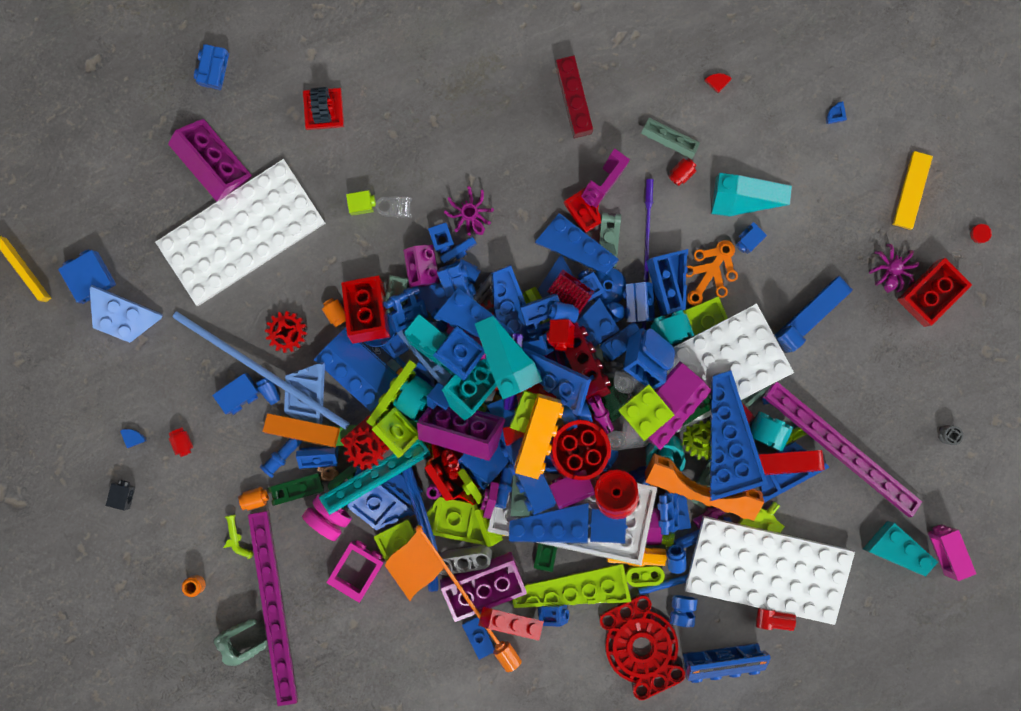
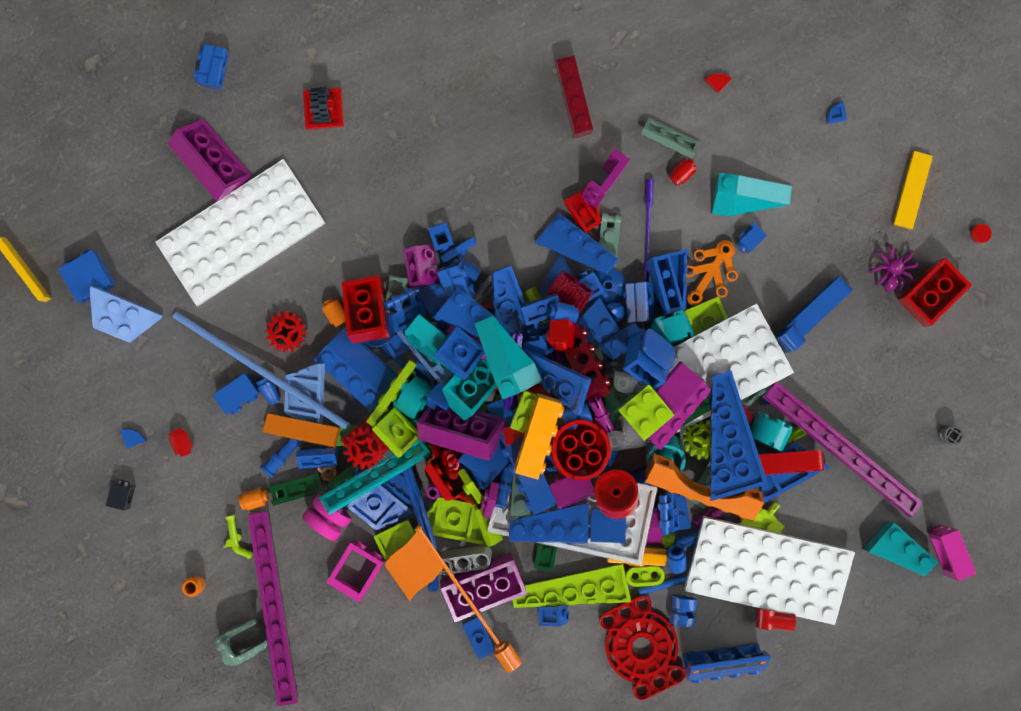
(360, 202): lime brick -> none
(396, 207): clear piece -> none
(469, 213): magenta animal -> none
(510, 623): arch -> none

